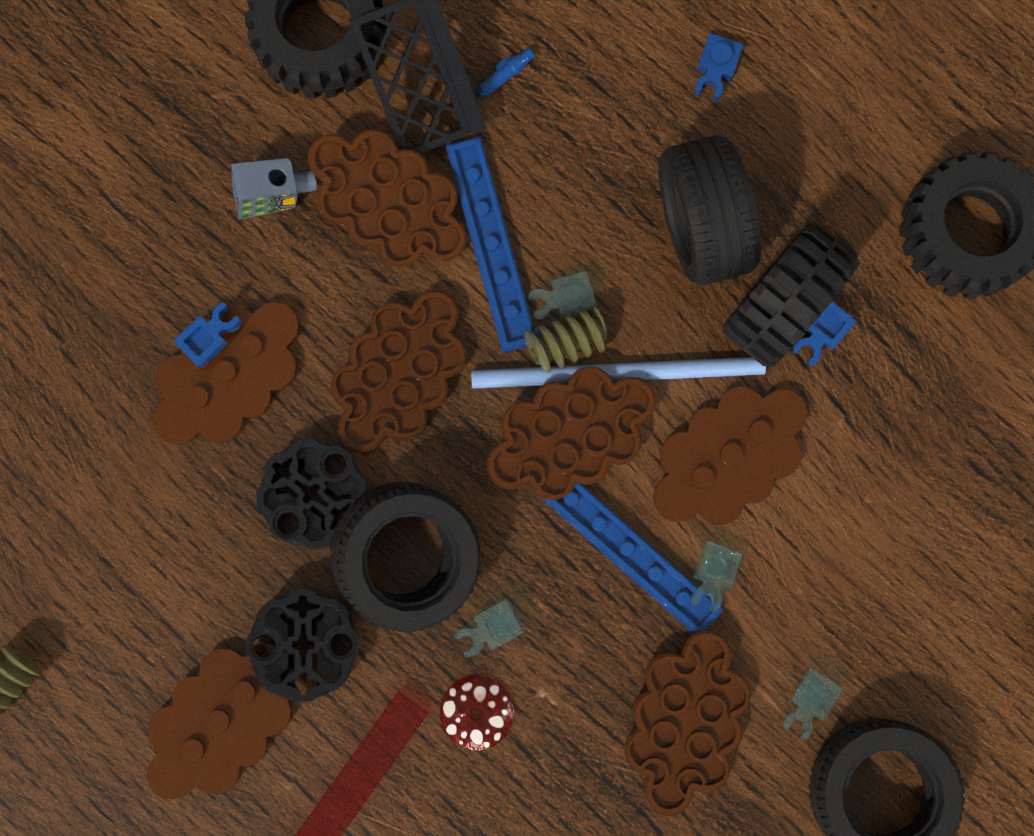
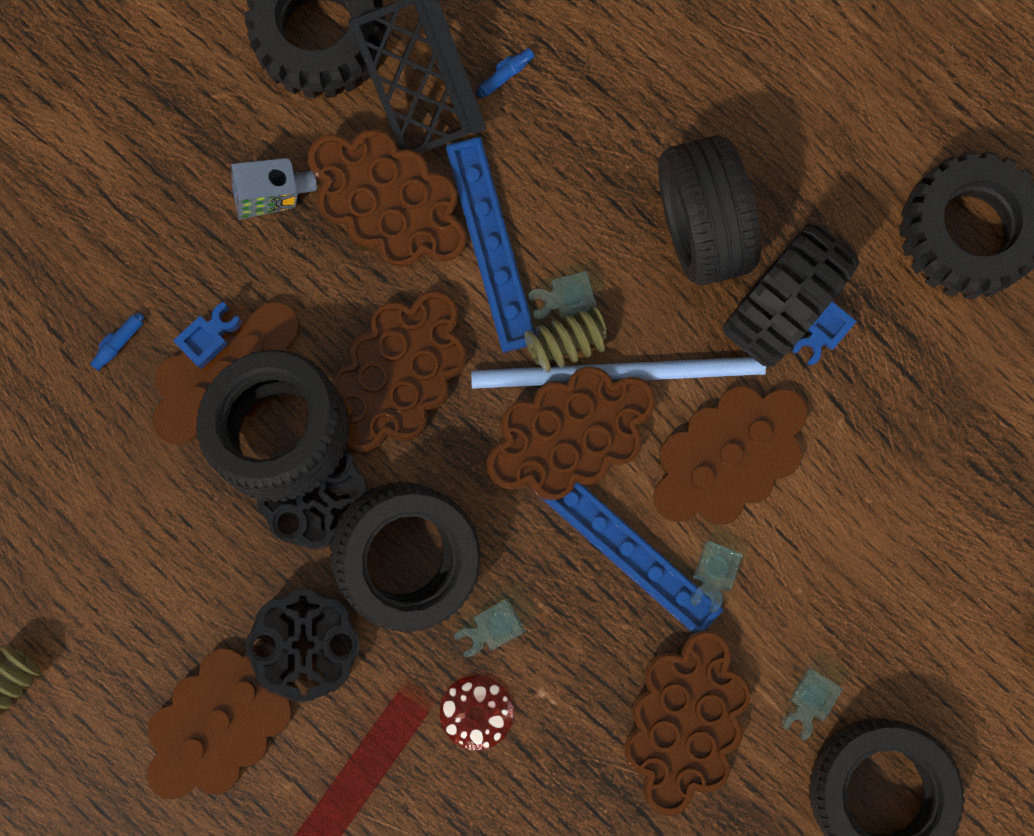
(115, 341): none -> blue piece
(233, 396): none -> black tyre
(718, 63): blue plate -> none

